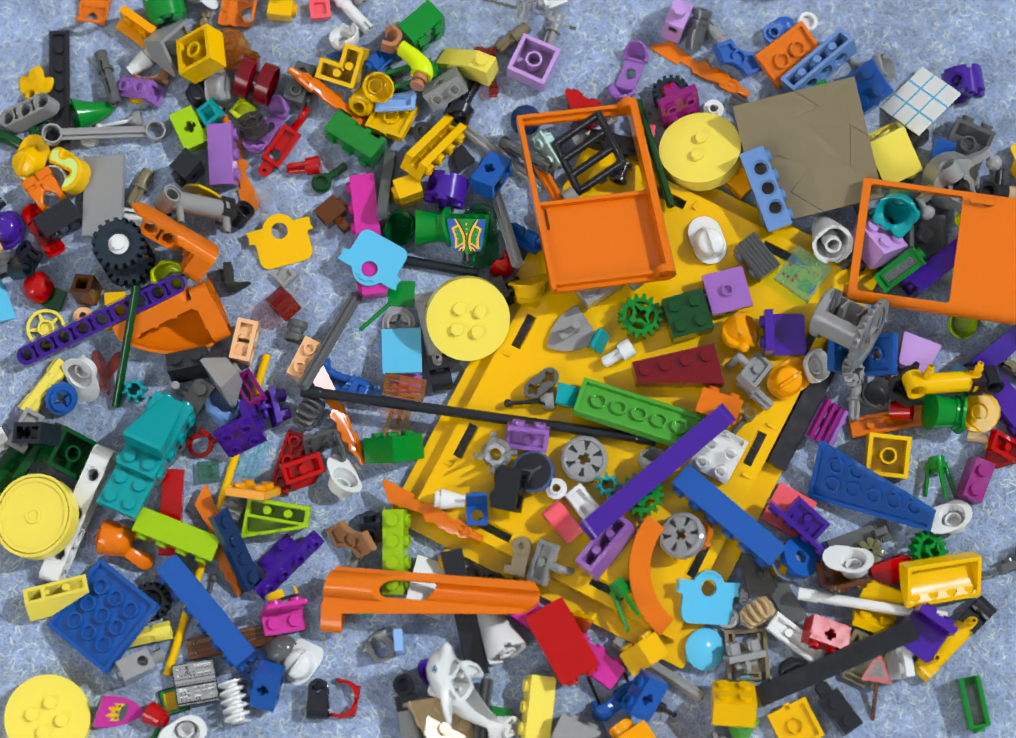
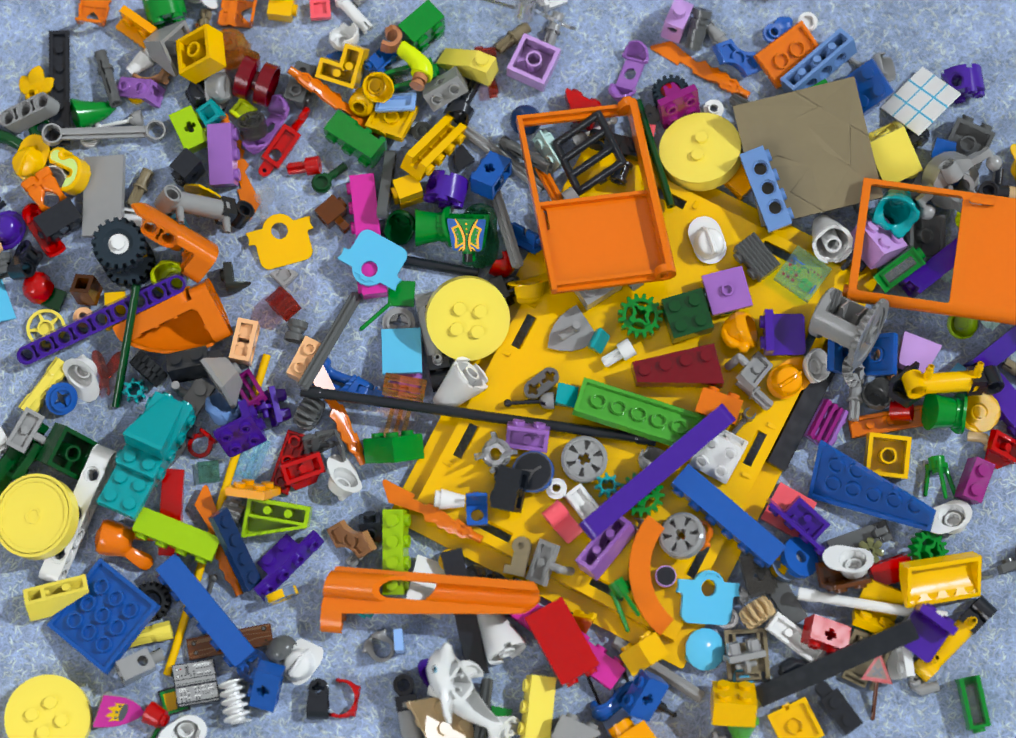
(36, 434): black brick -> none
(148, 368): none -> black tyre
(283, 617): dark pink bracket -> none
(461, 383): none -> white cone
(665, 576): none -> black tile
(921, 687): none -> light grey arm

